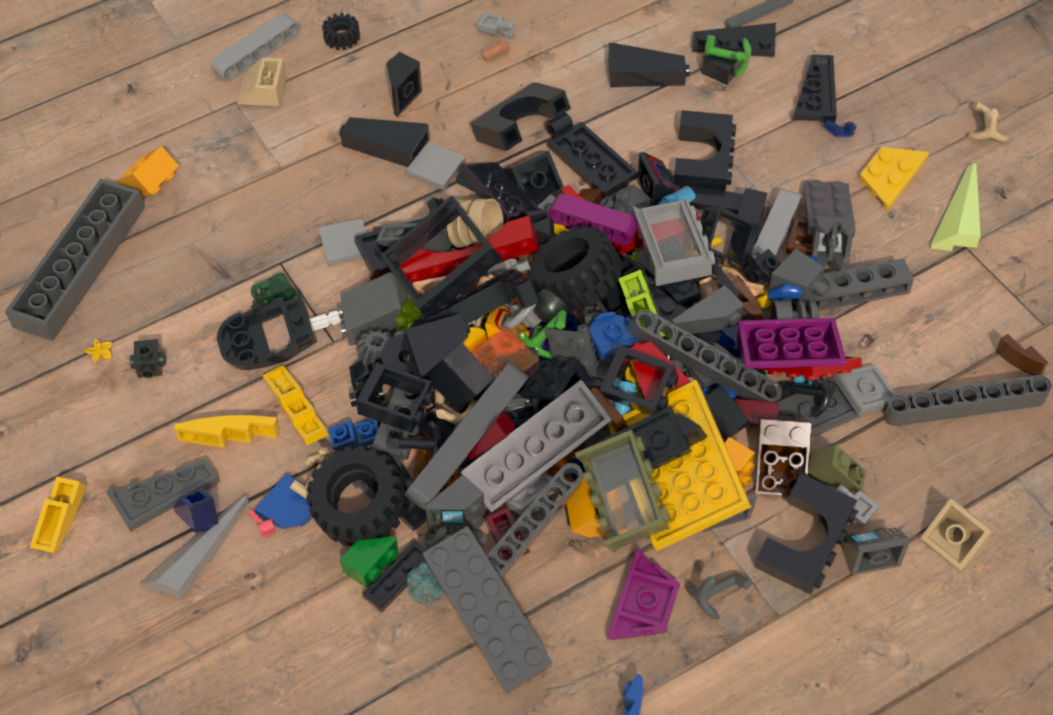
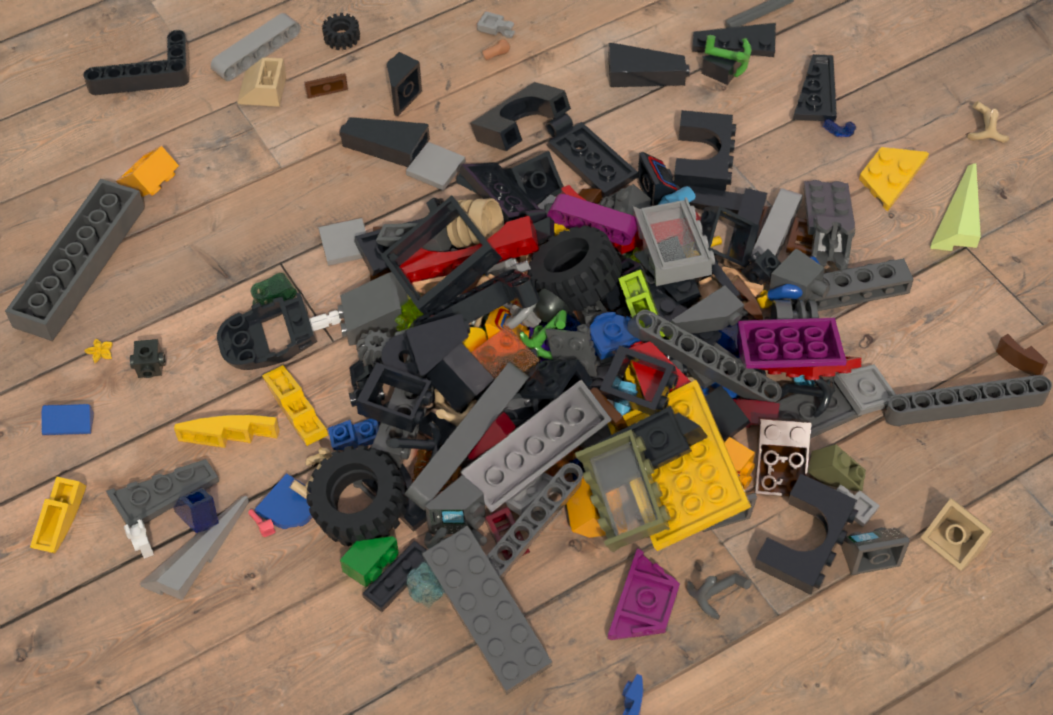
(67, 419): none -> blue slope
(139, 538): none -> white plate
(144, 75): none -> black beam
(326, 85): none -> reddish brown slope

